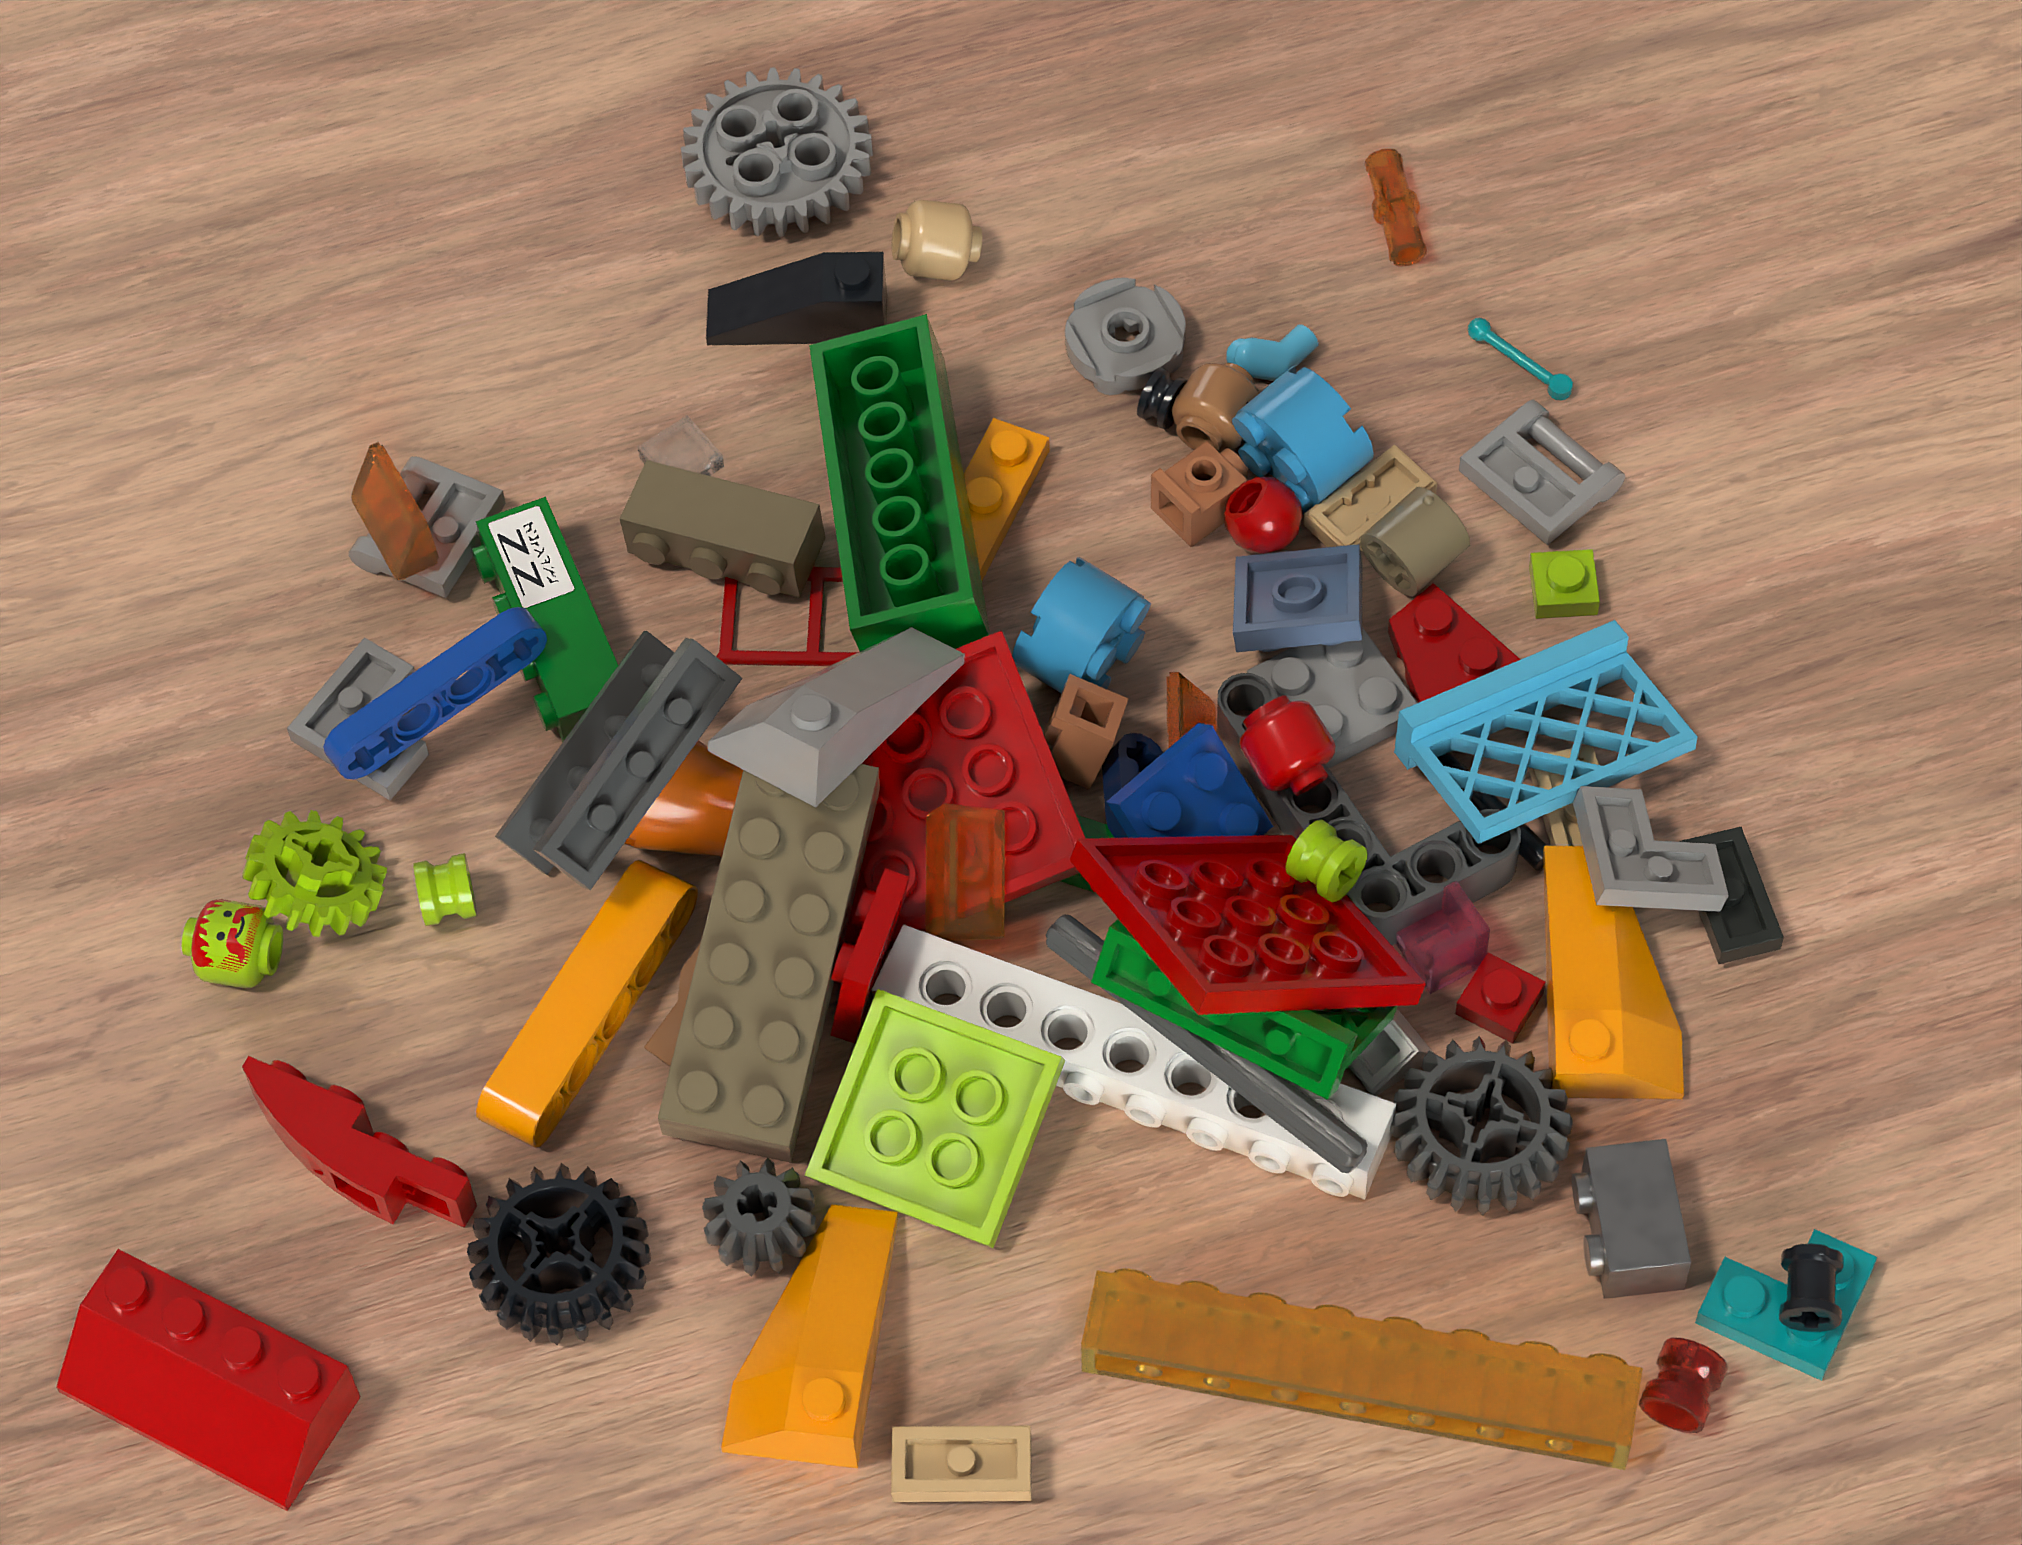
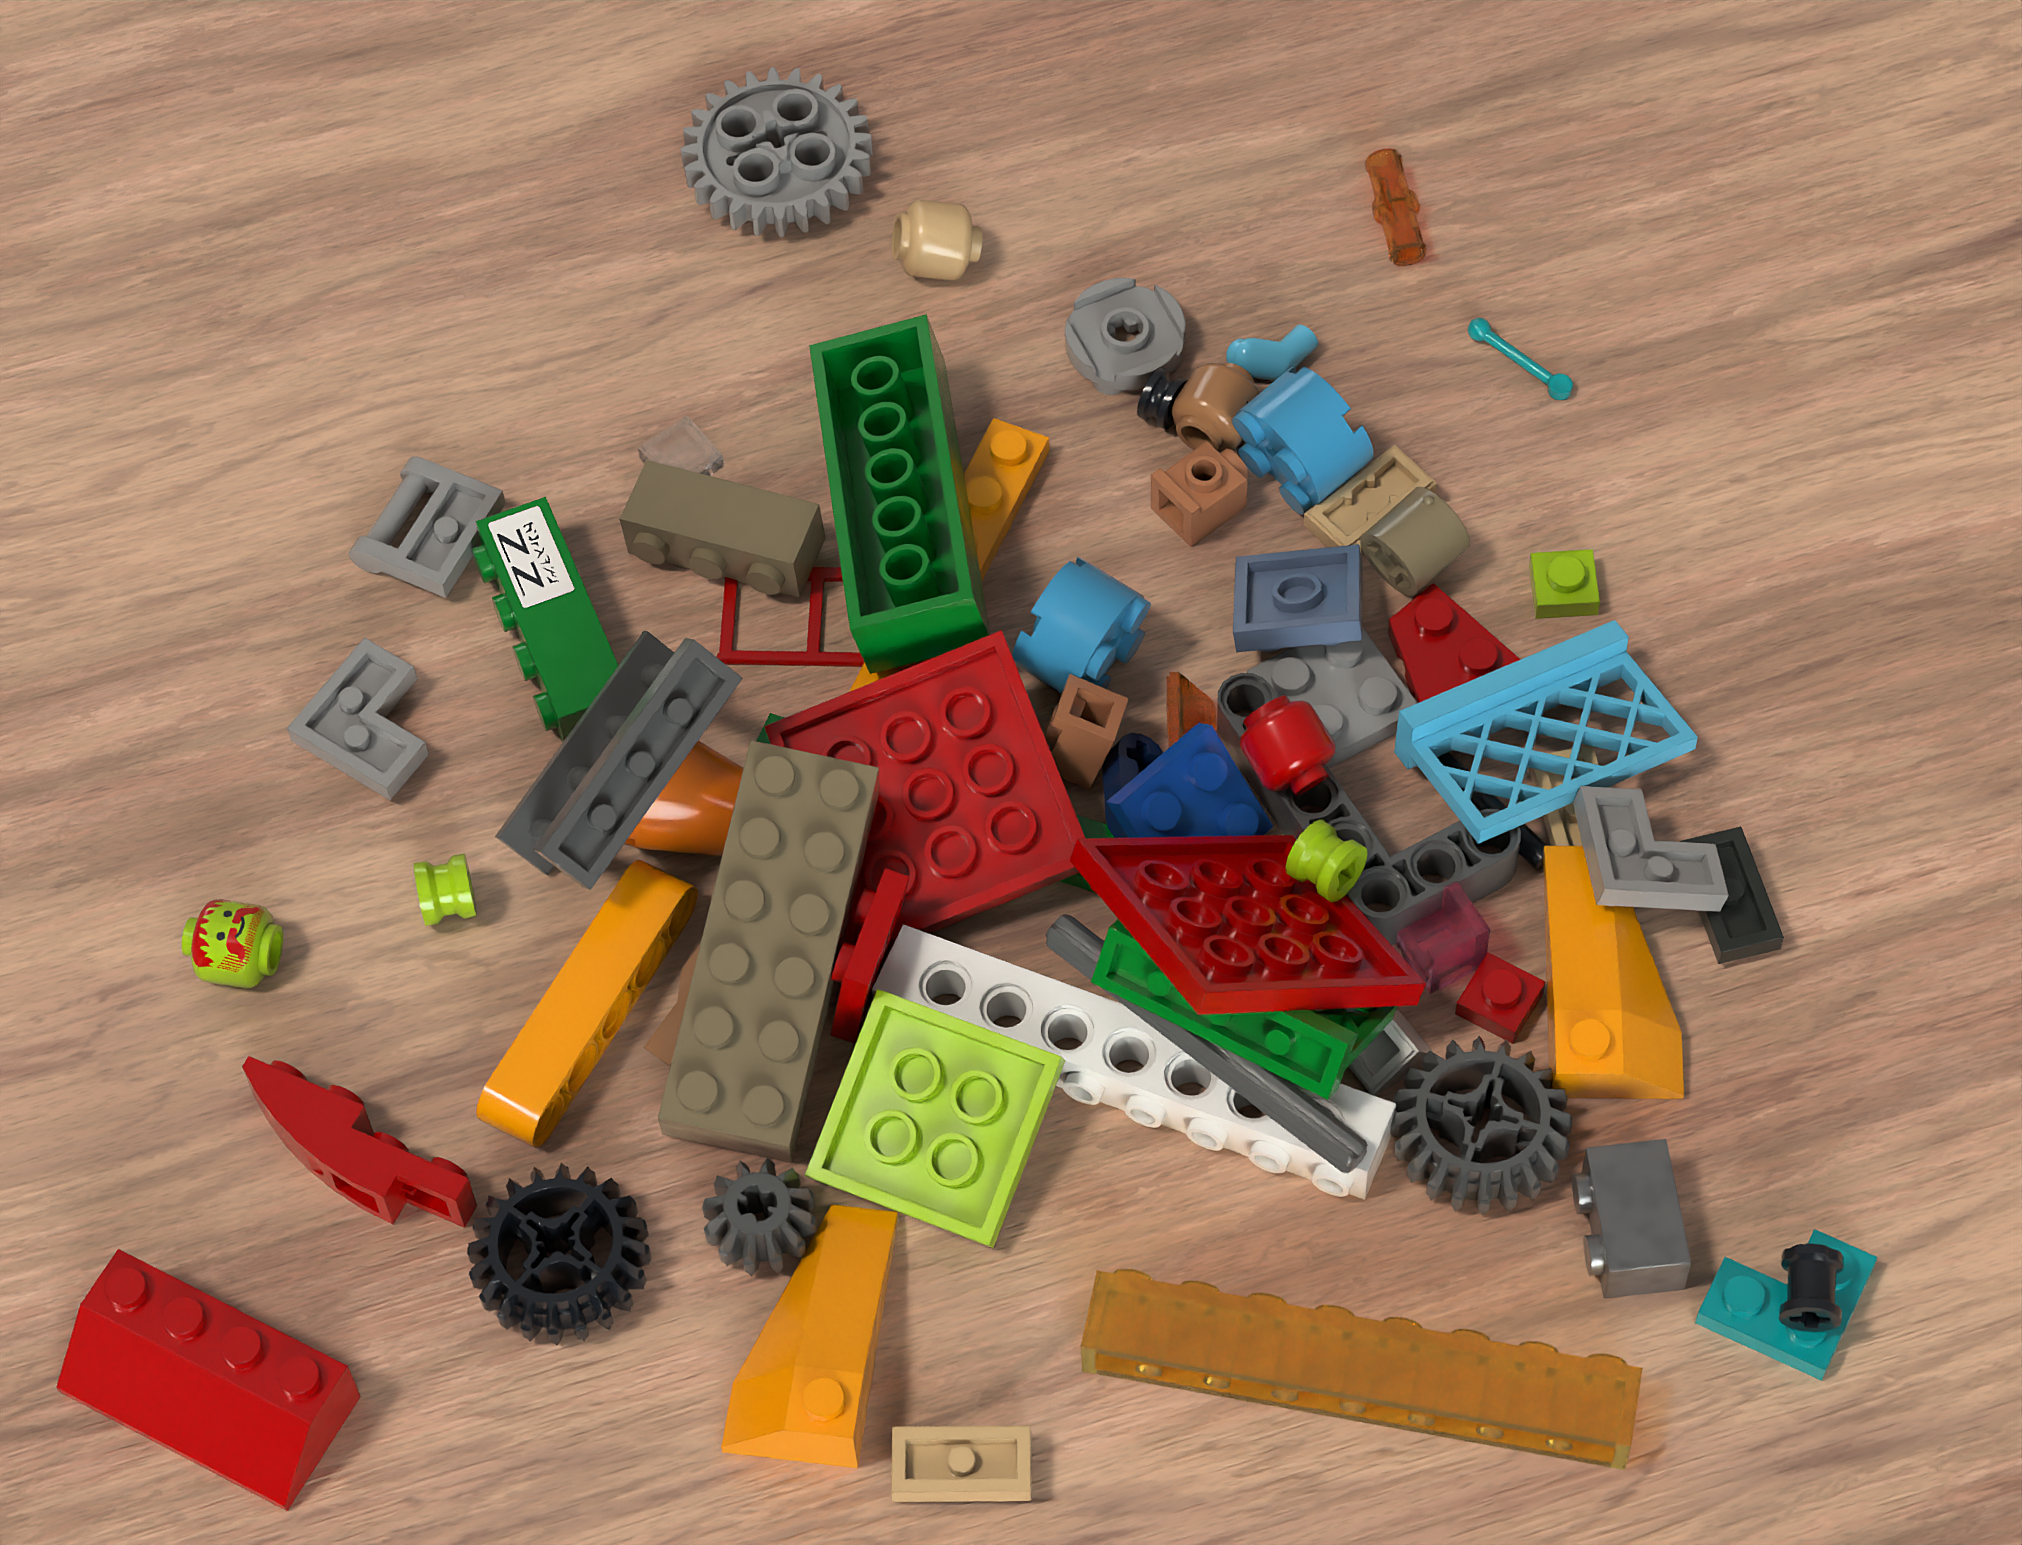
(314, 873): lime gear -> none
(392, 516): clear orange slope -> none
(489, 657): blue beam -> none
(801, 301): black slope -> none
(834, 719): light grey wedge -> none
(965, 873): clear orange slope -> none
(1263, 515): red piece -> none
(1529, 482): light grey plate -> none
(1683, 1385): clear red wheel -> none

